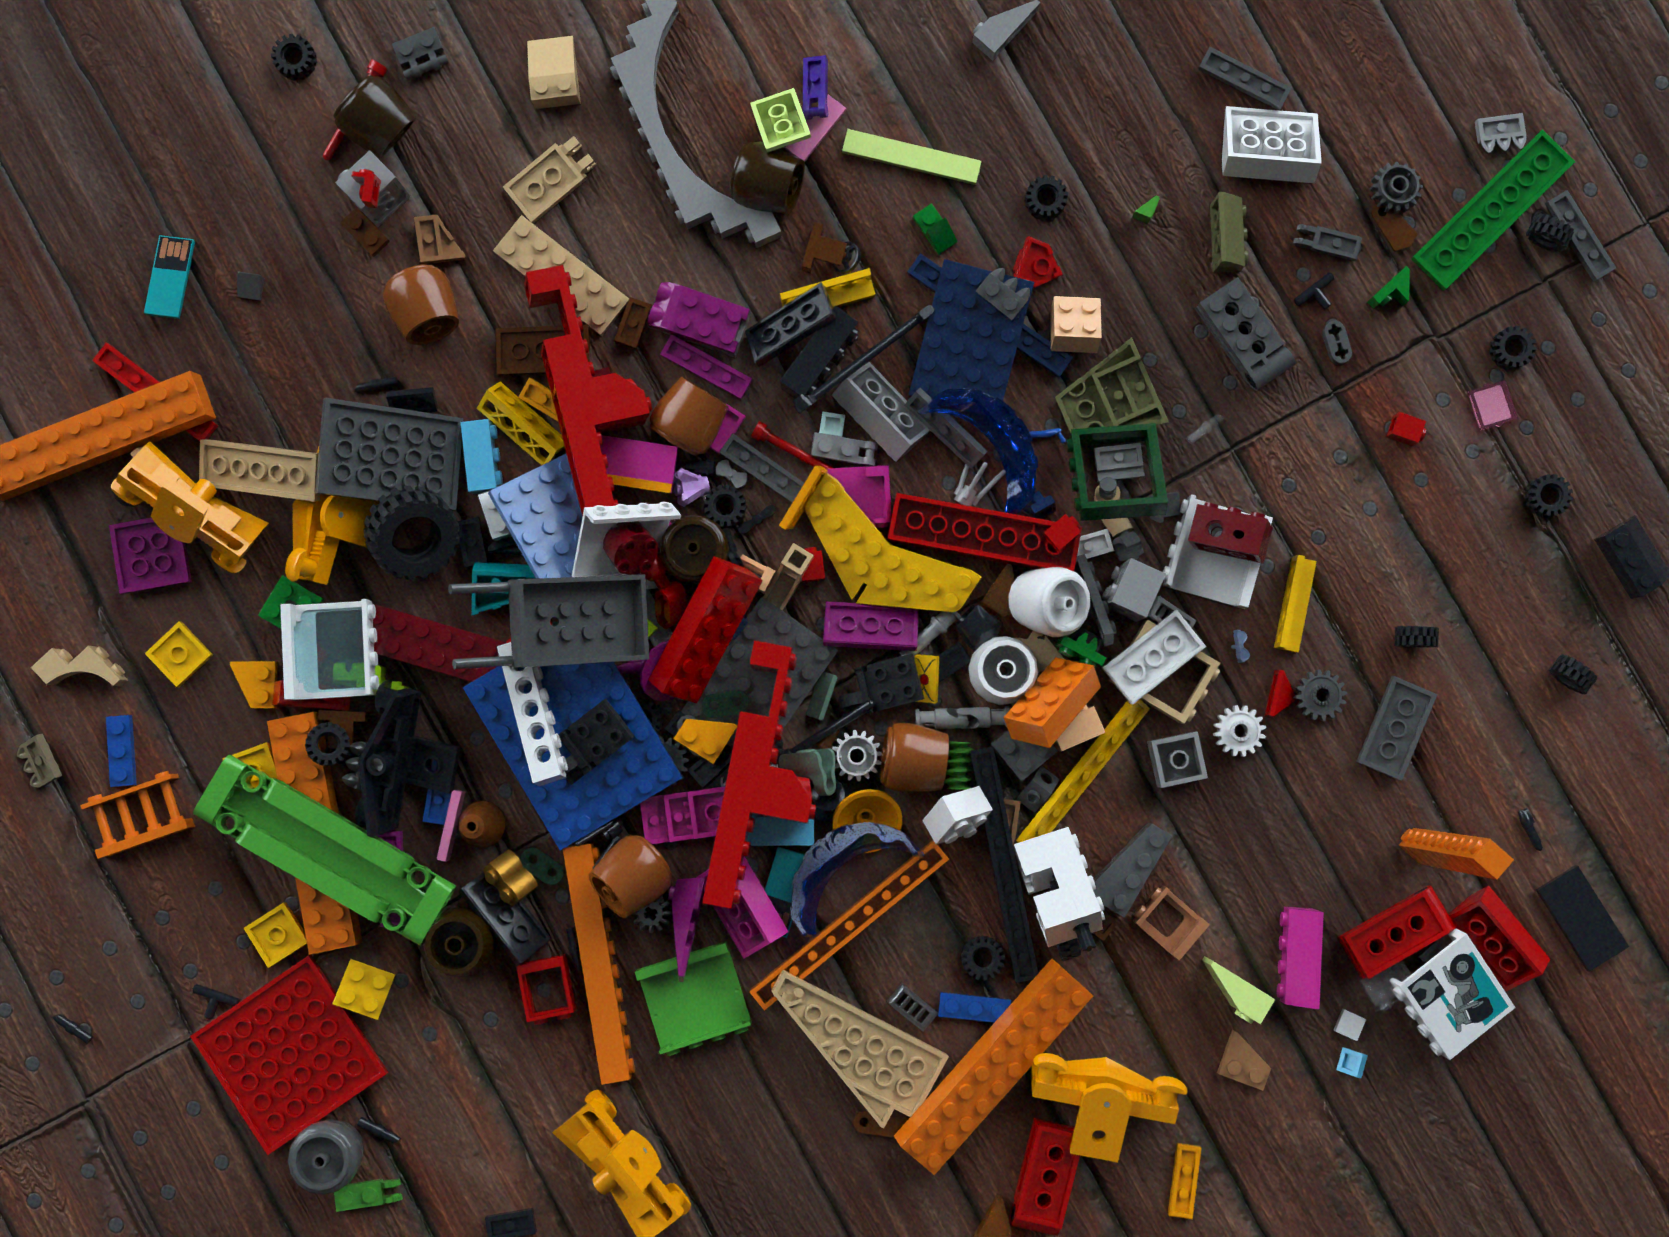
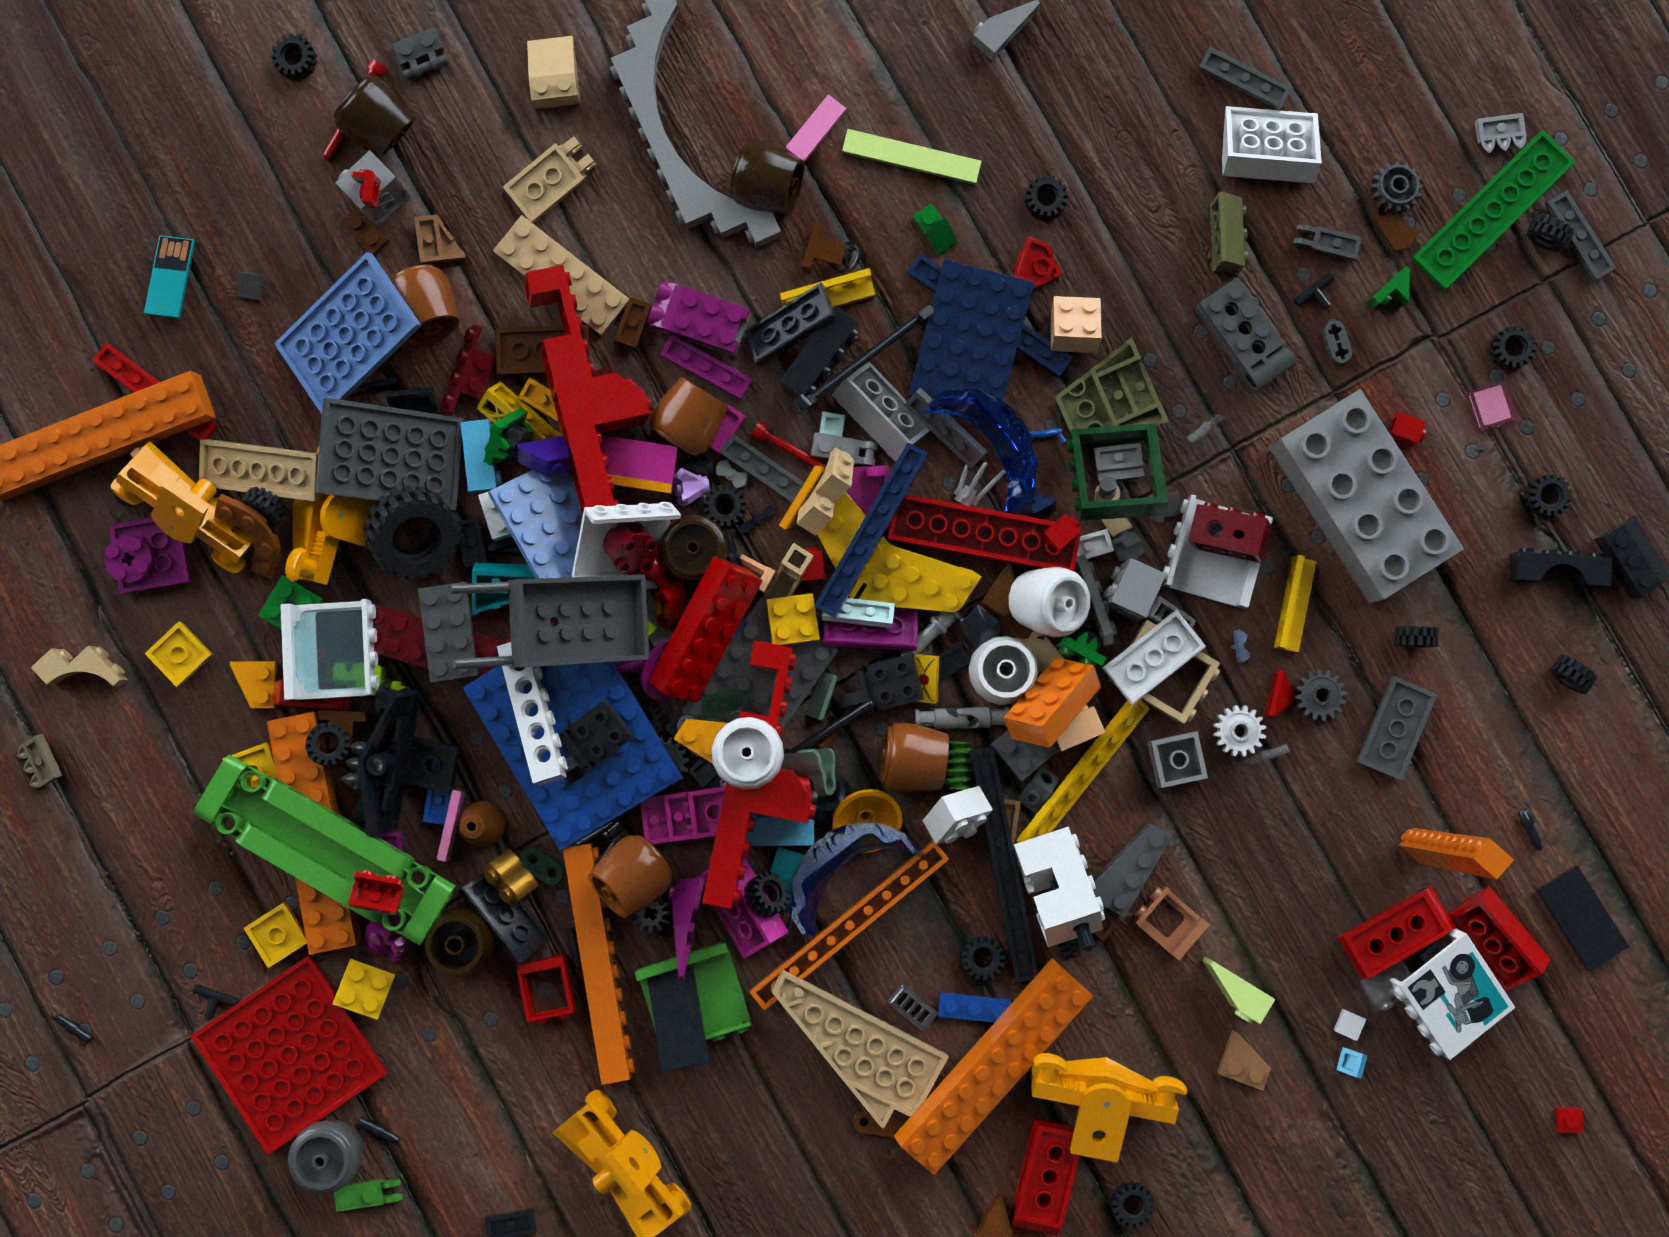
(121, 750): blue plate -> none
(132, 837): orange fence -> none
(141, 565): none -> magenta plate
(265, 504): none -> black tyre
(266, 544): none -> dark orange plate
(348, 332): none -> medium blue plate
(376, 892): none -> red bracket
(382, 941): none -> magenta plate
(447, 632): none -> dark grey plate
(471, 372): none -> dark red bracket
(506, 435): none -> green piece
(545, 456): none -> dark purple slope
(678, 1021): none -> black tile
(755, 769): none -> white piece
(758, 899): none -> black tyre
(780, 120): yellowish green slope -> none
(792, 619): none -> yellow plate
(815, 86): dark purple plate -> none
(832, 486): none -> tan arch
(864, 613): none -> light aqua plate
(869, 758): white gear -> none
(871, 530): none -> dark blue plate
(1003, 295): dark grey plate -> none
(1143, 1214): none -> black tyre
(1147, 210): bright green slope -> none
(1184, 1181): light orange tile -> none
(1267, 755): none -> clear piece
(1300, 957): dark pink slope -> none
(1366, 497): none -> light grey brick
(1569, 1119): none -> red plate
(1588, 570): none -> black arch

